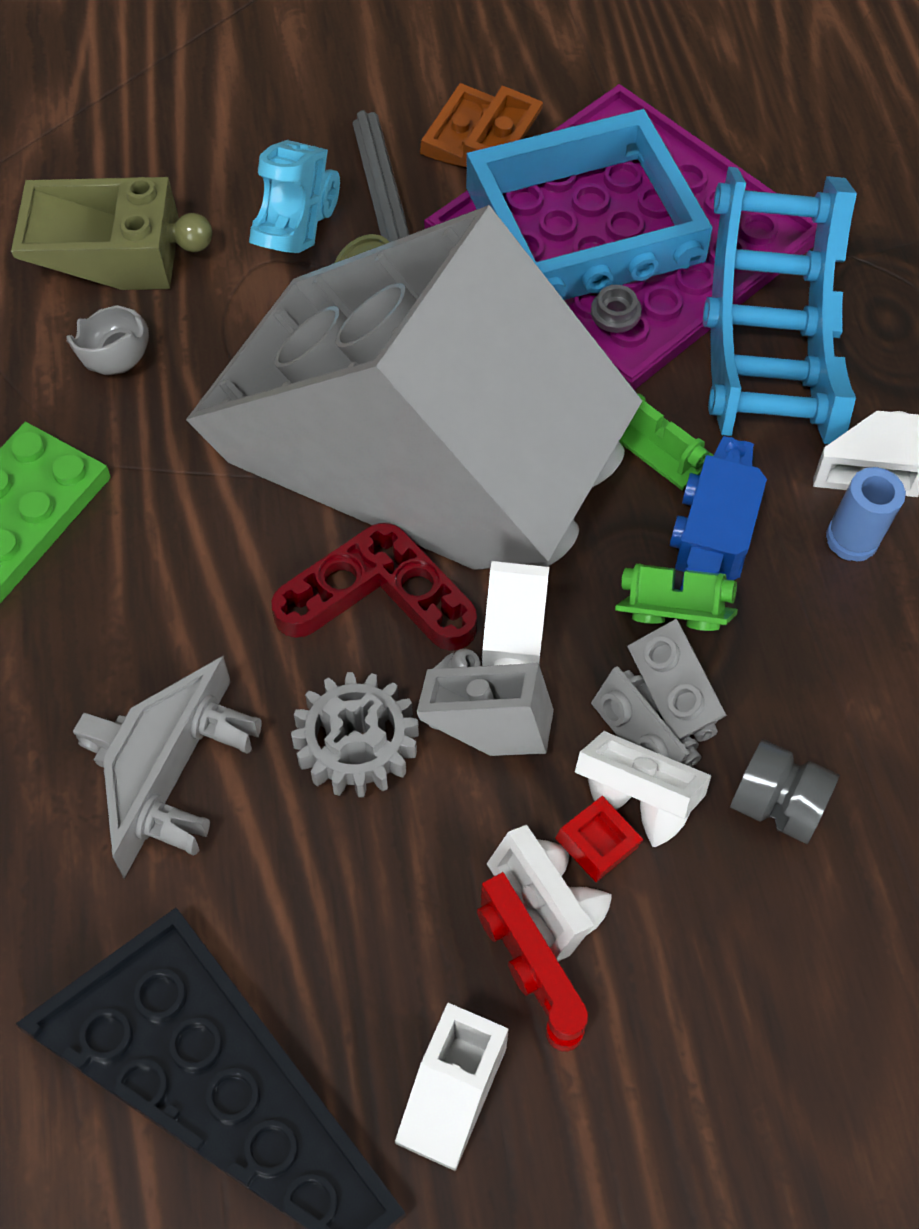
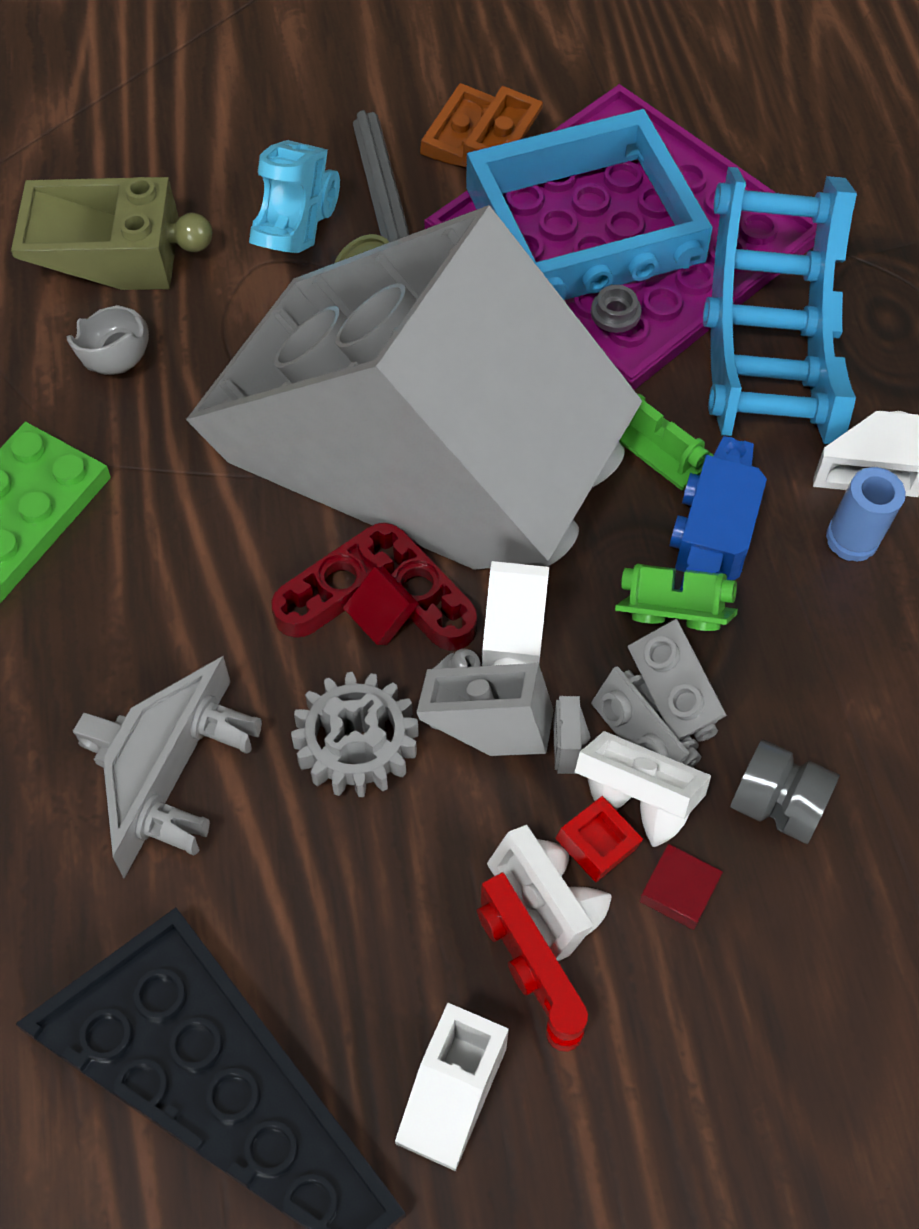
(380, 605): none -> dark red tile
(569, 734): none -> light grey tile
(680, 886): none -> dark red tile

